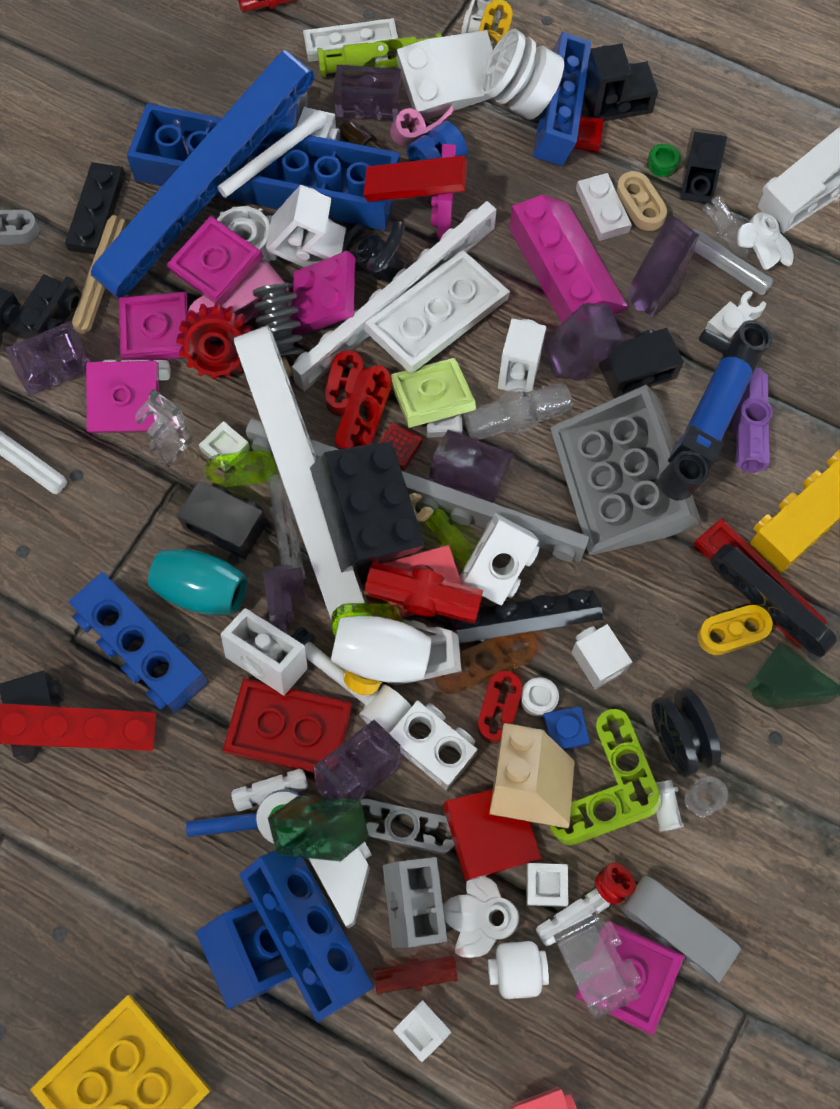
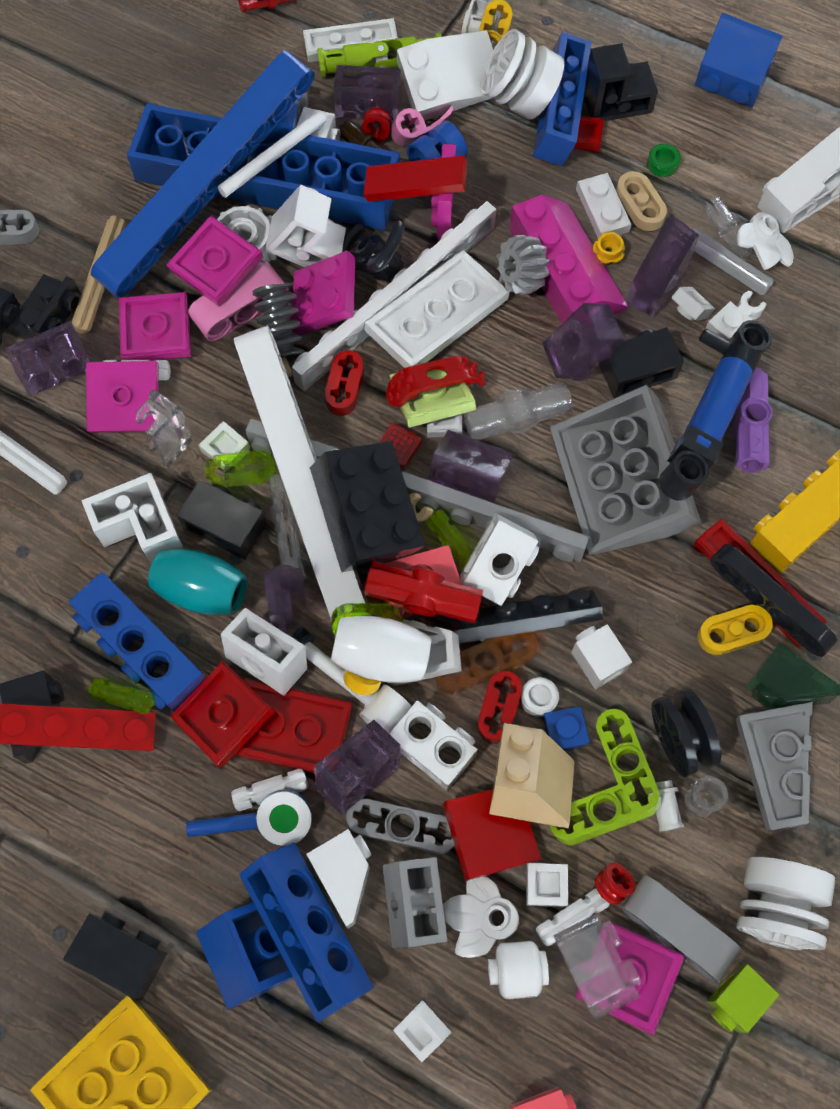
(95, 207): black plate -> none
(116, 955): none -> black brick
(121, 695): none -> clear neon green axle
(130, 511): none -> white brick
(203, 355): red gear -> none
(222, 714): none -> red tile
(318, 828): clear green brick -> none
(375, 403): red beam -> none
(380, 115): none -> red bush
(414, 379): none -> red piece
(415, 974): clear red pin -> none
(521, 355): white brick -> none
(522, 264): none -> light grey gear
(612, 242): none -> yellow plate
(692, 304): none -> white plate
(702, 165): black slope -> none
(738, 60): none -> blue slope
(741, 999): none -> lime brick
(777, 758): none -> light grey wing
(786, 902): none -> white wheel

